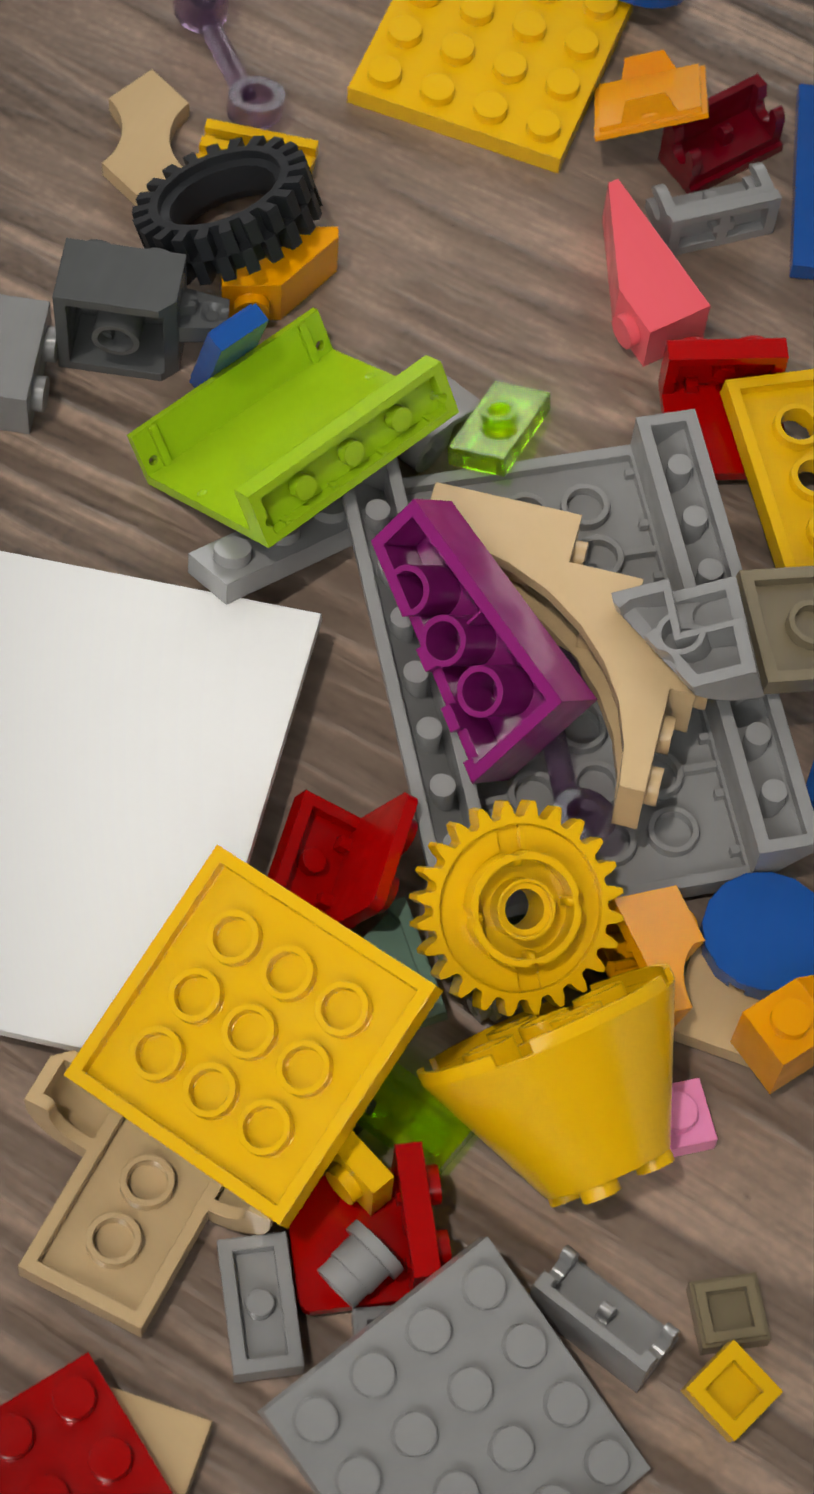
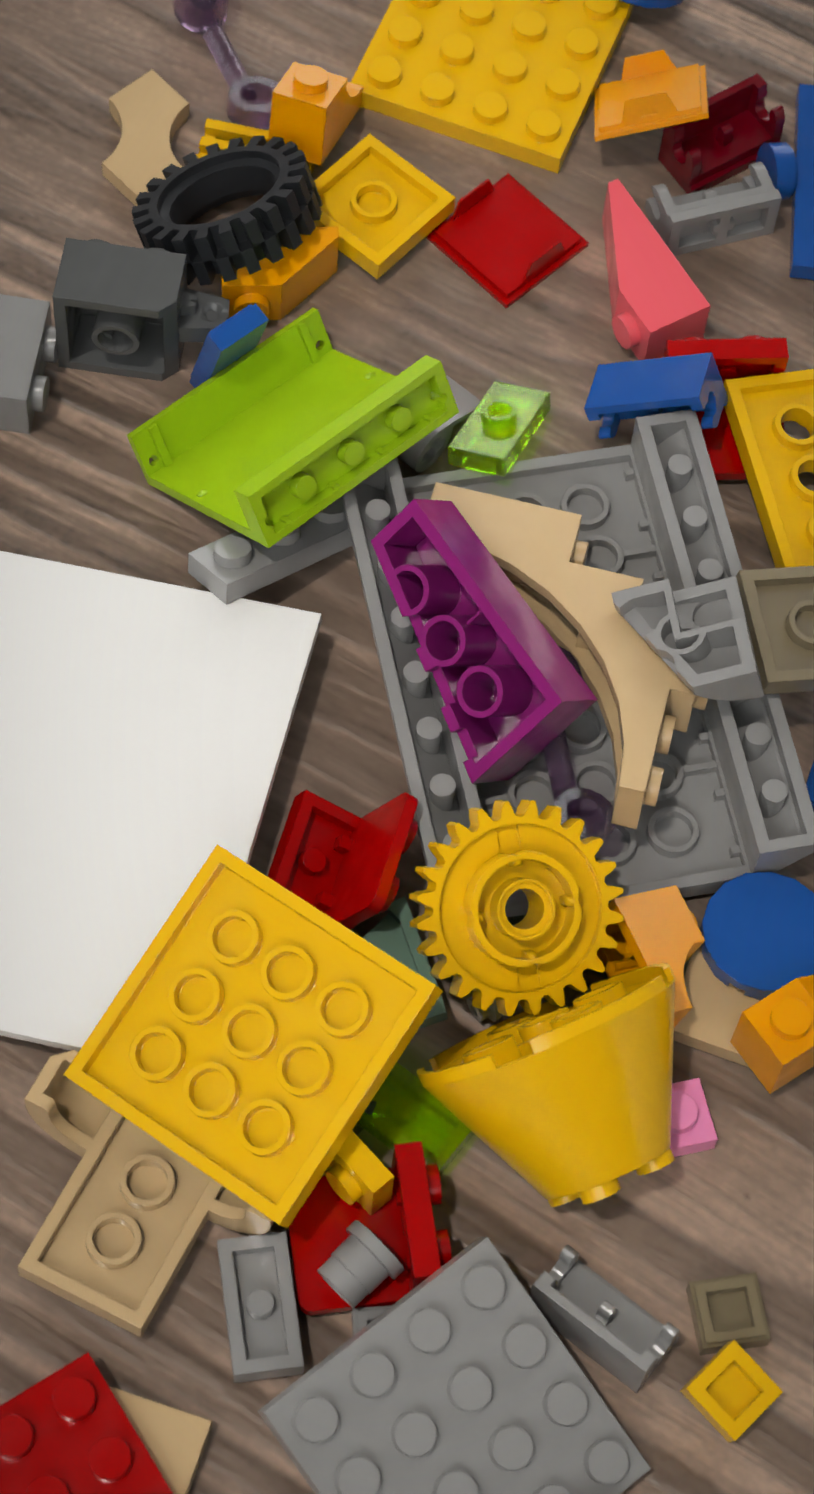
(313, 109): none -> light orange arch
(379, 205): none -> yellow plate
(506, 239): none -> red piece
(655, 388): none -> blue hinge
(781, 166): none -> blue tile

